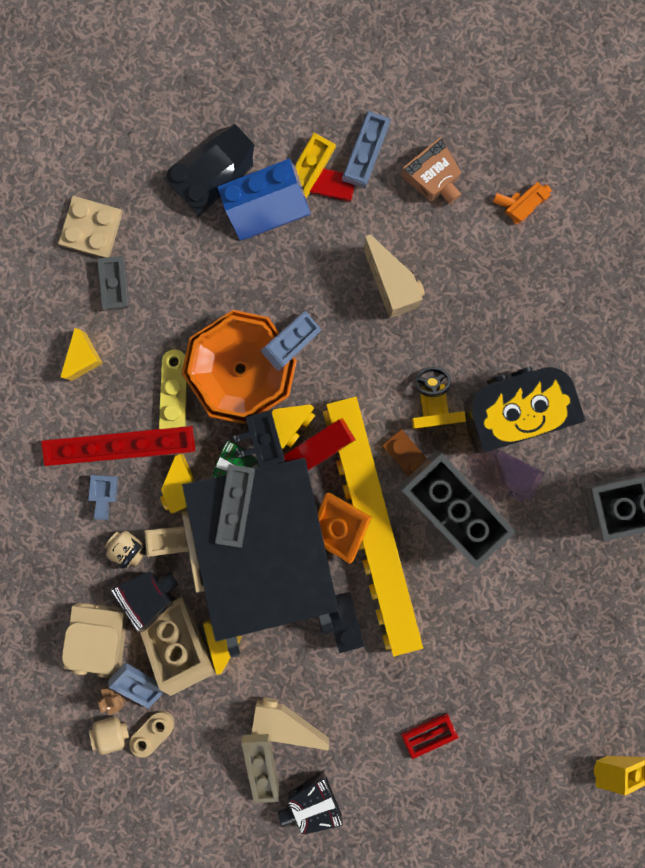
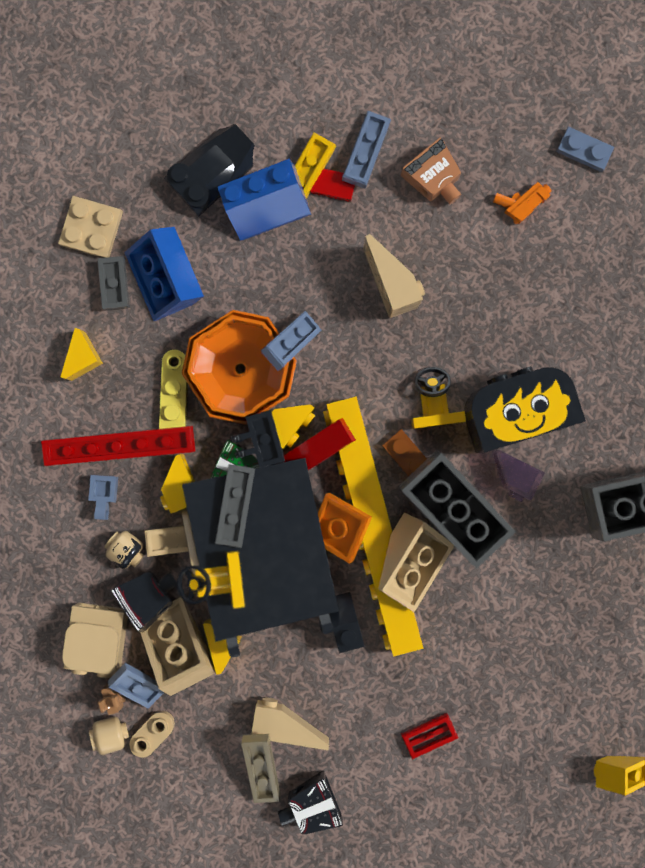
(163, 272): none -> blue slope
(214, 581): none -> yellow piece
(412, 561): none -> tan slope
(585, 149): none -> sand blue plate

